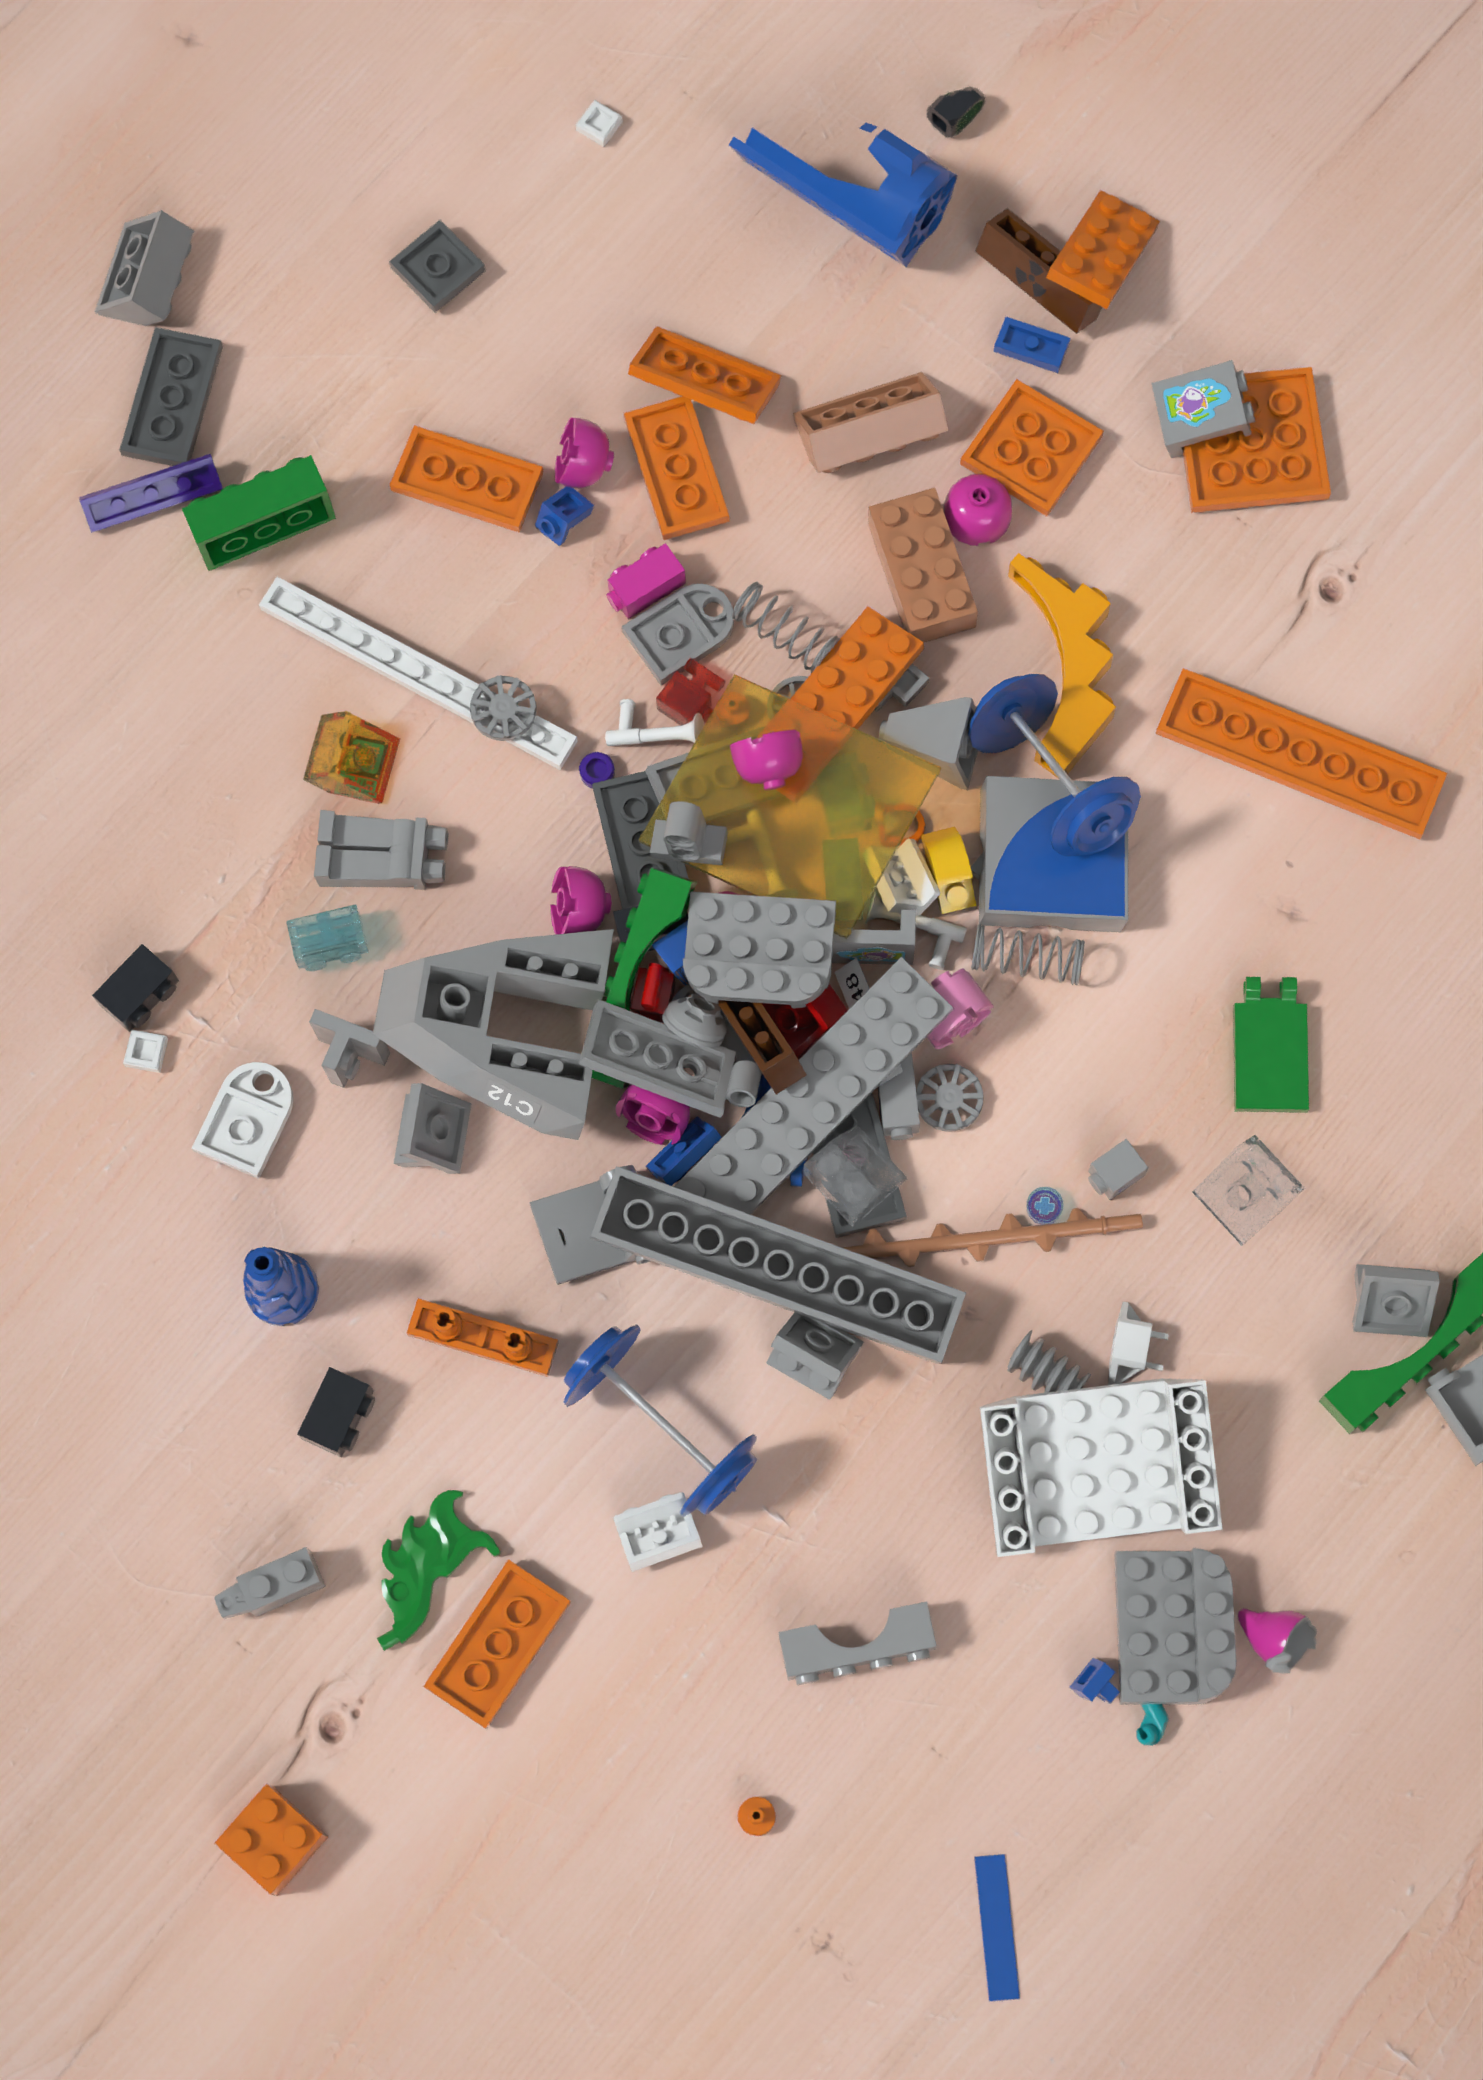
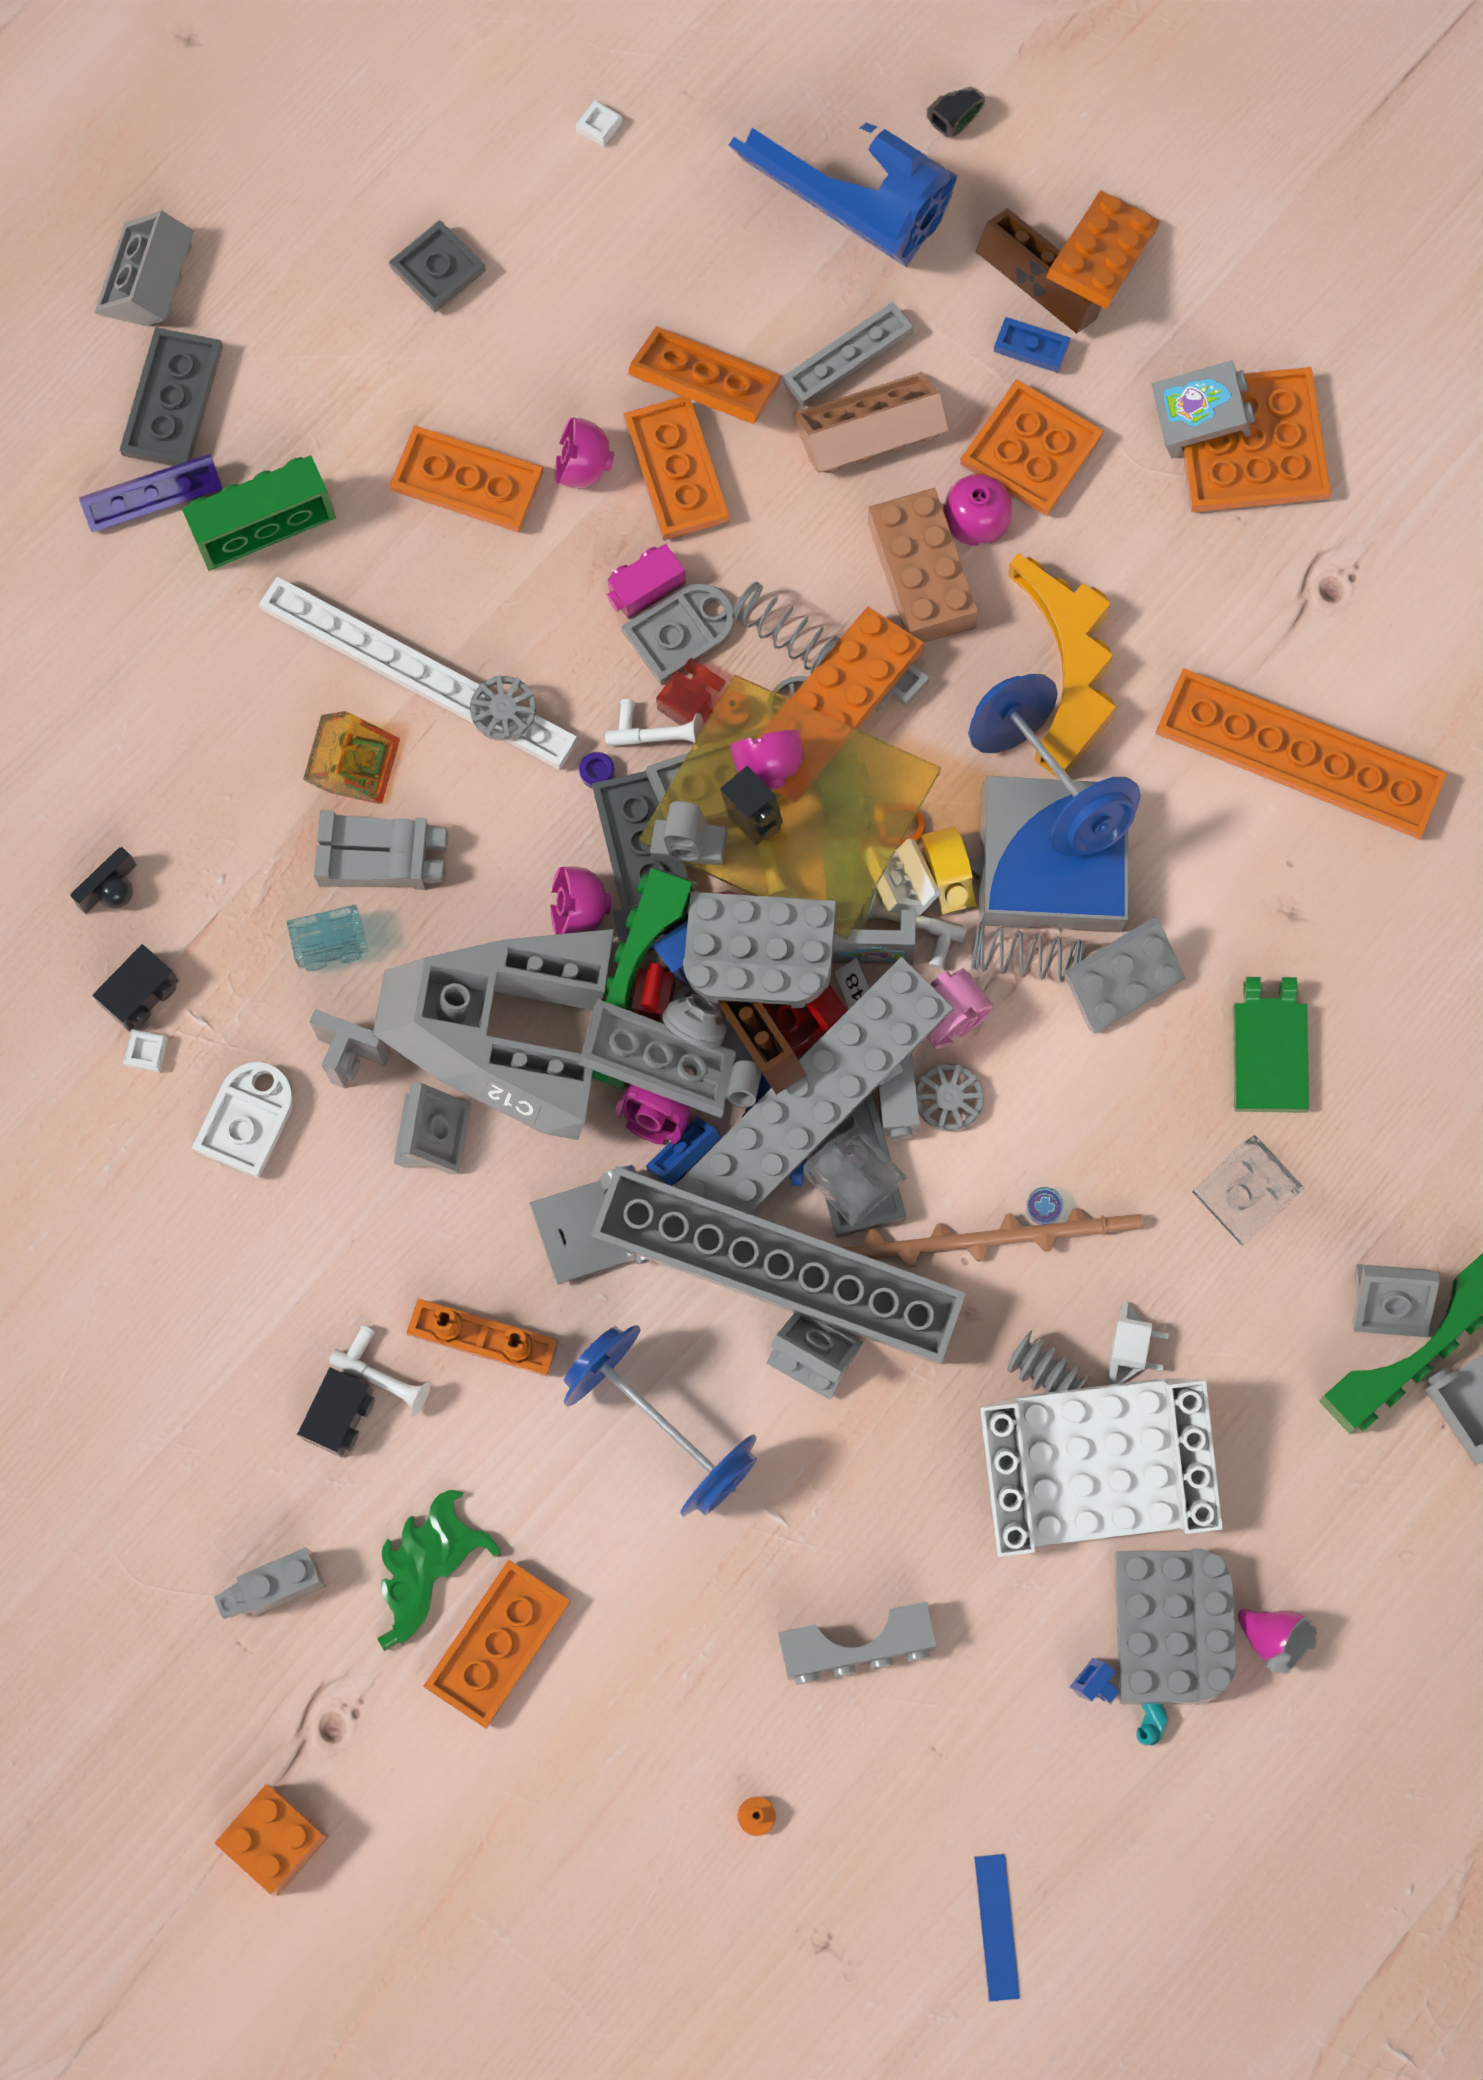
(107, 883): none -> black tile
(279, 1286): blue cone -> none
(413, 1395): none -> white piece
(562, 513): blue bracket -> none
(656, 1531): white bracket -> none
(752, 806): none -> black brick
(848, 354): none -> light grey plate
(936, 735): light grey slope -> none
(1117, 1170): light grey brick -> none
(1124, 975): none -> light grey plate

